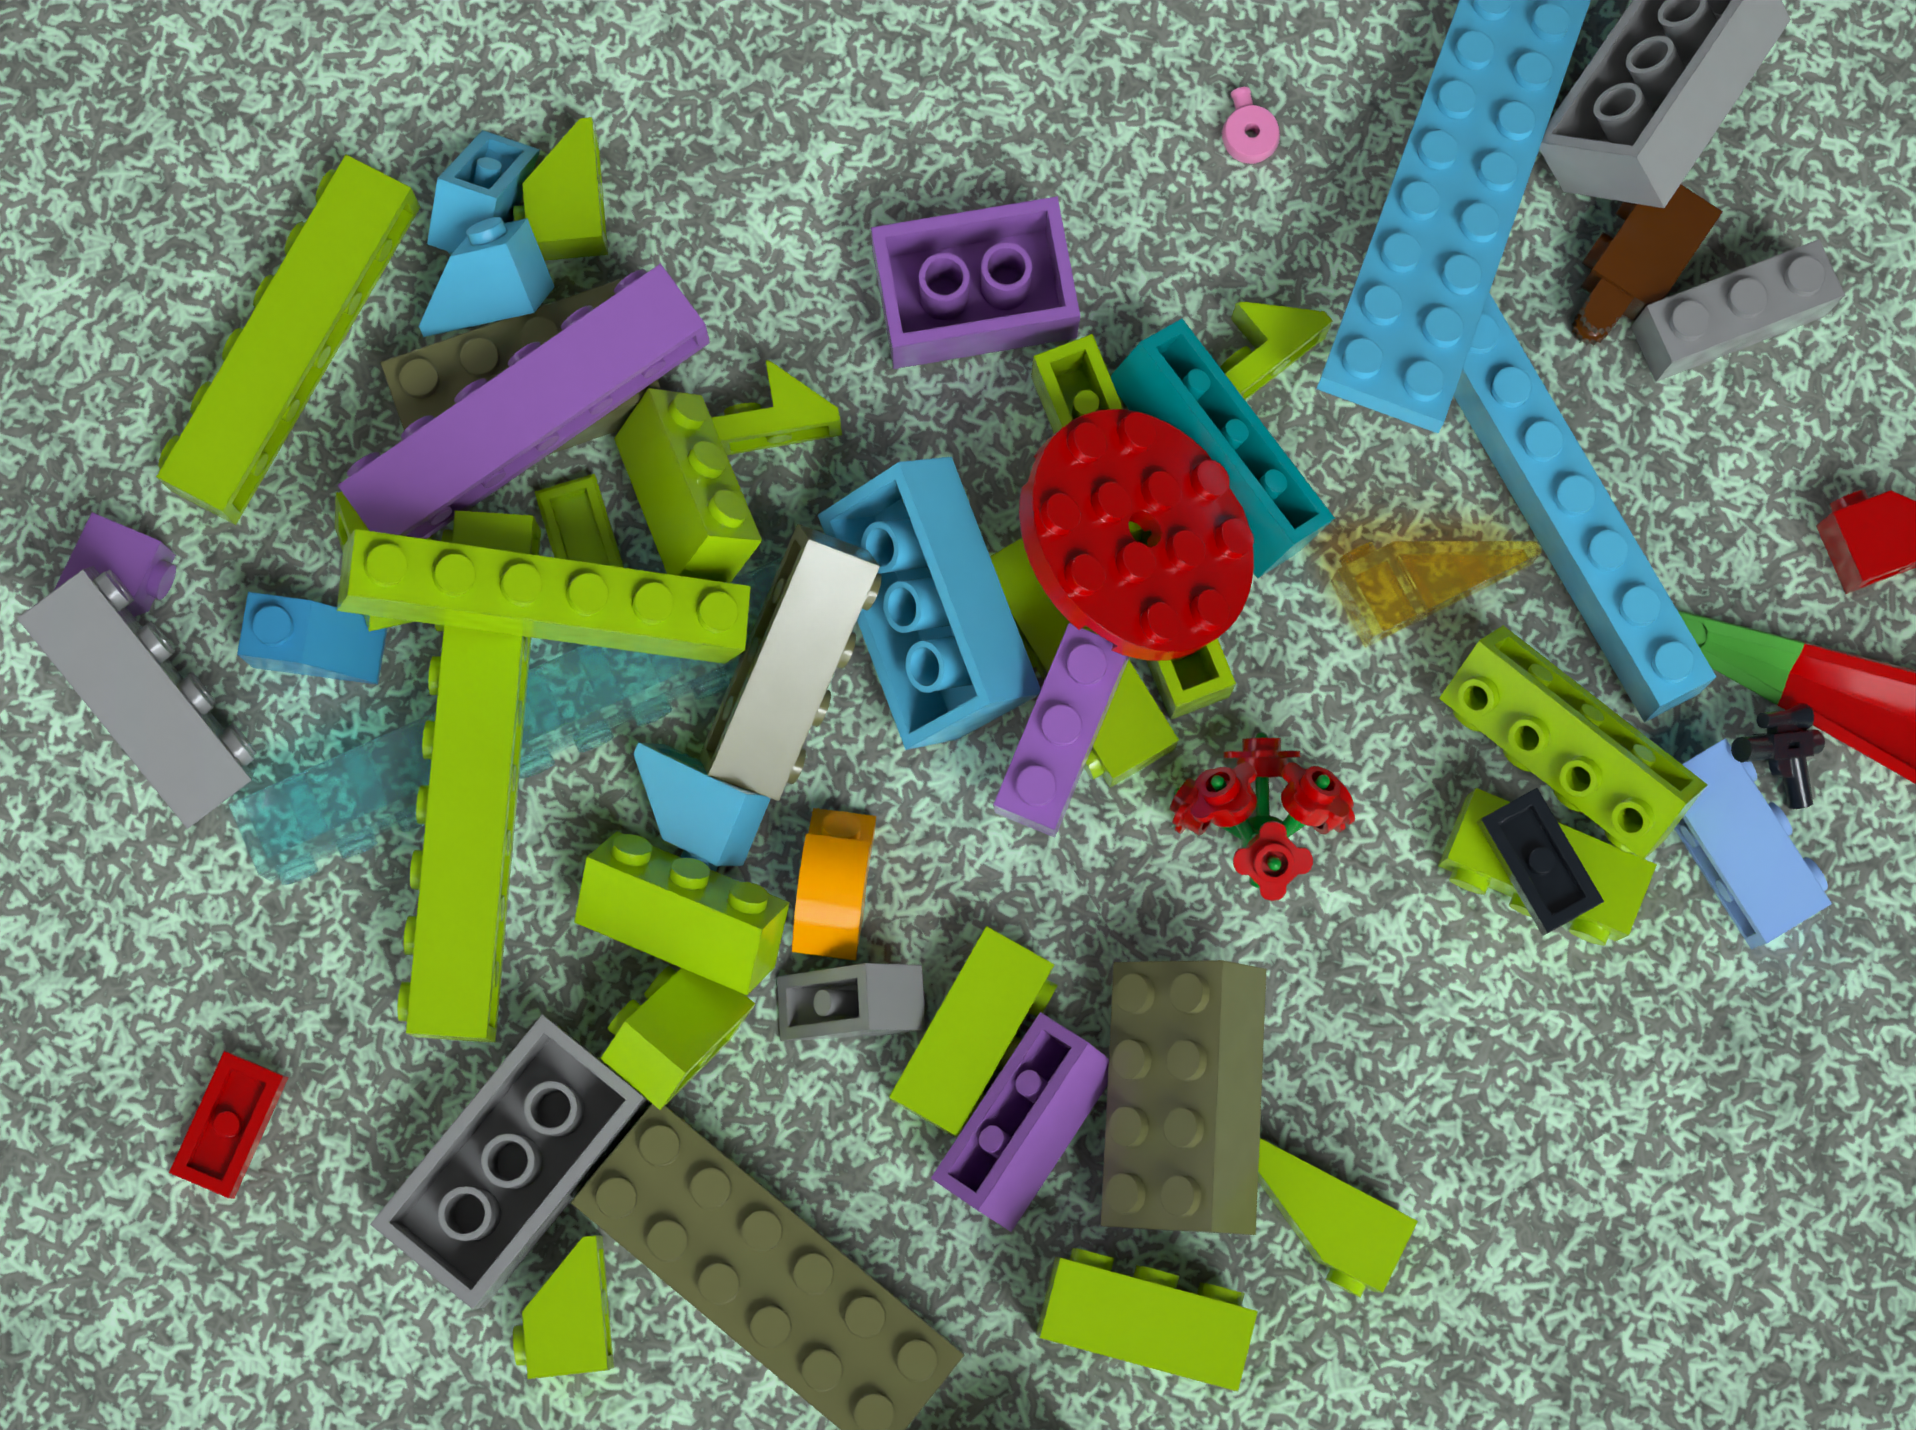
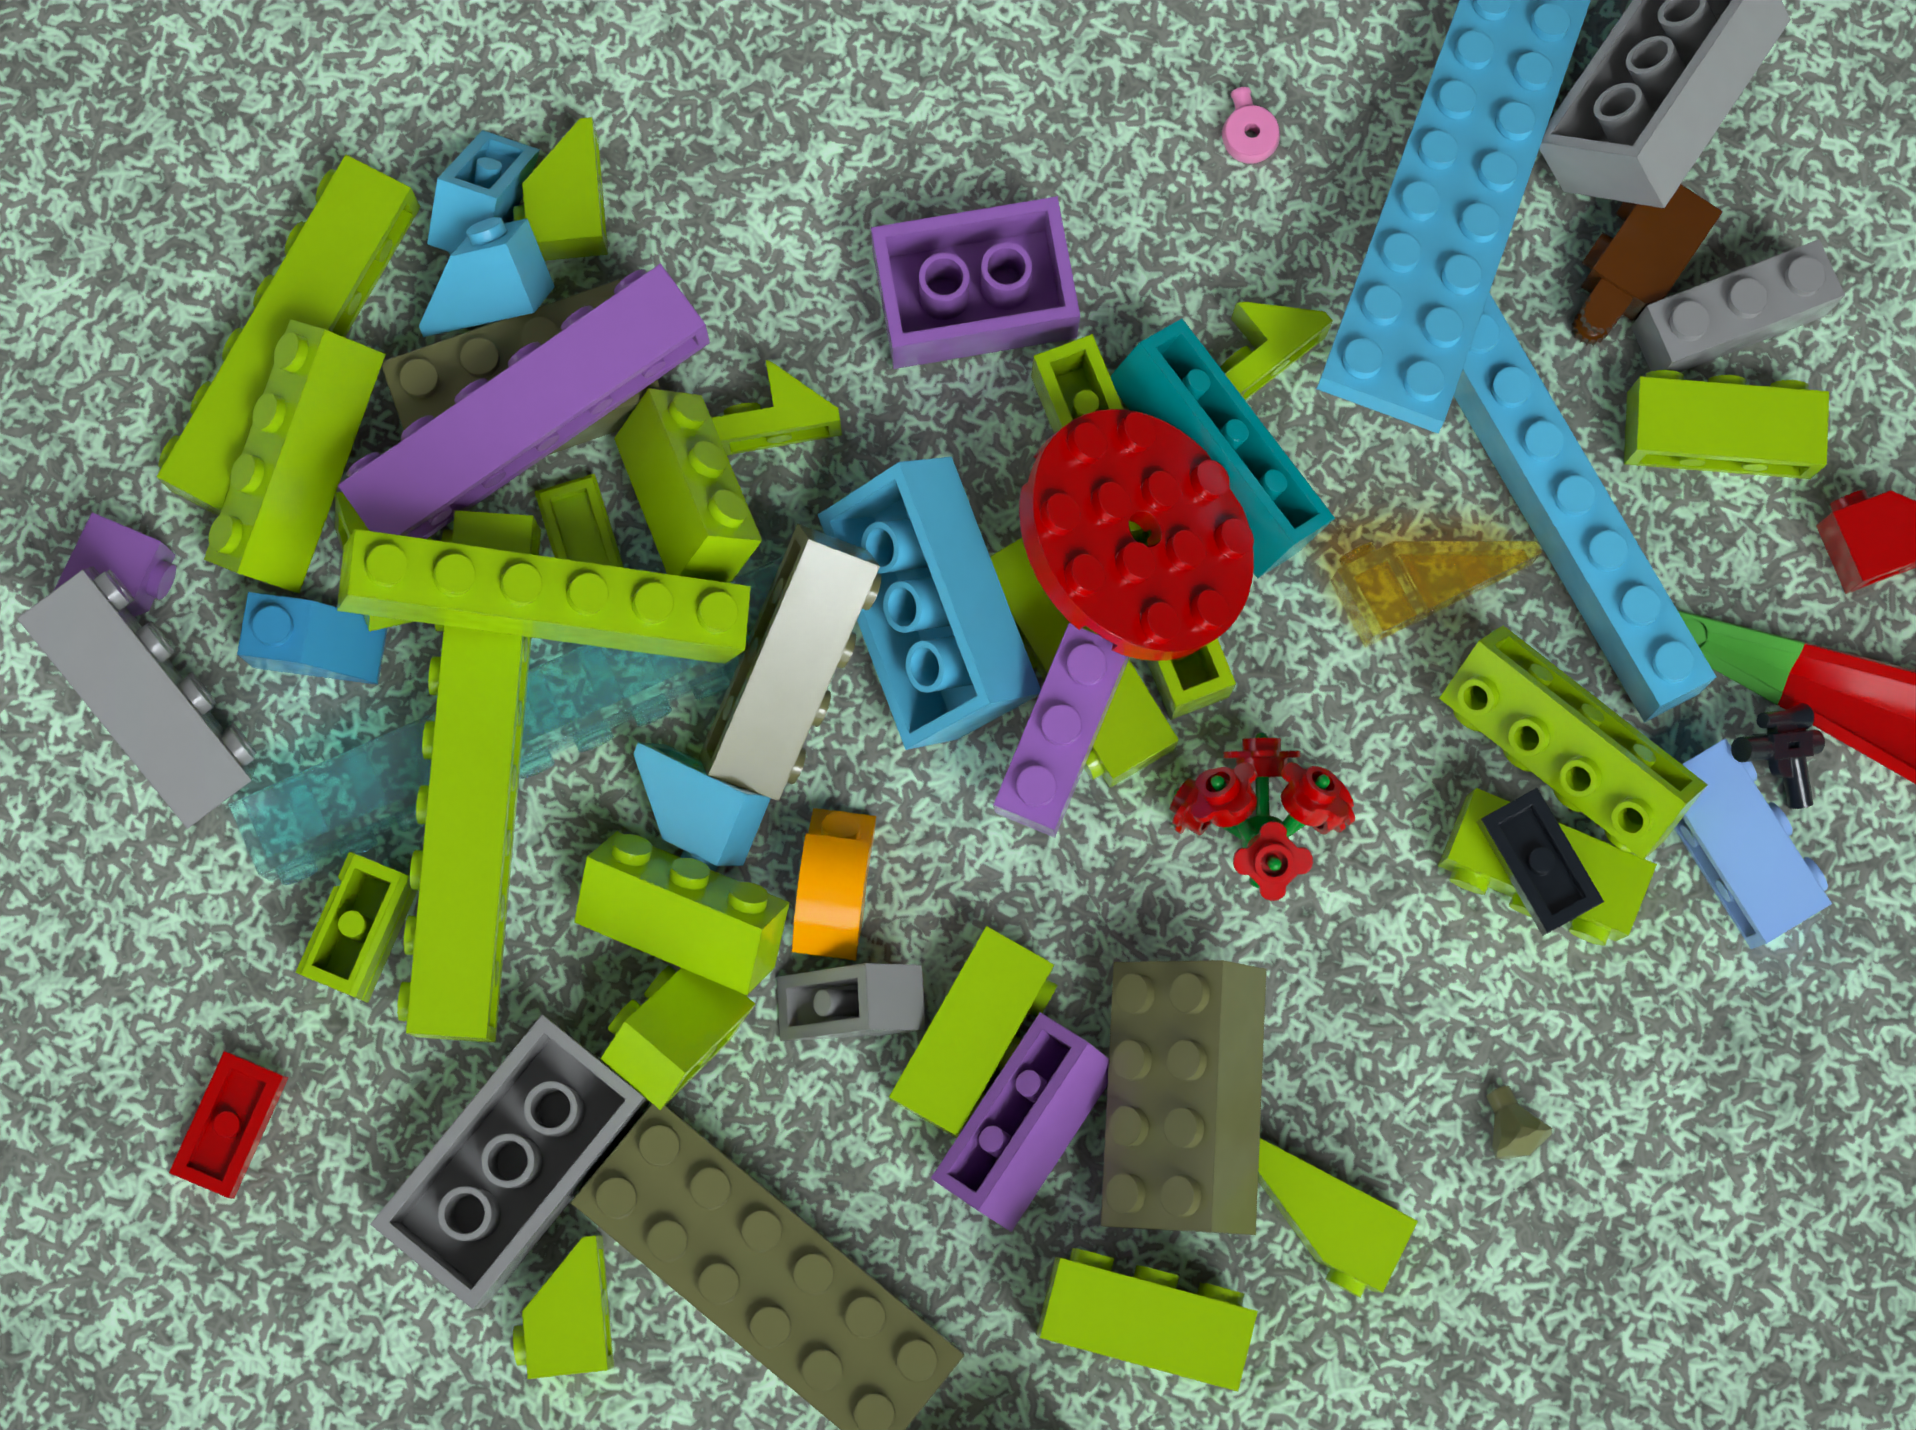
(294, 456): none -> lime brick
(358, 927): none -> lime brick
(1515, 1128): none -> olive rock
(1726, 425): none -> lime brick

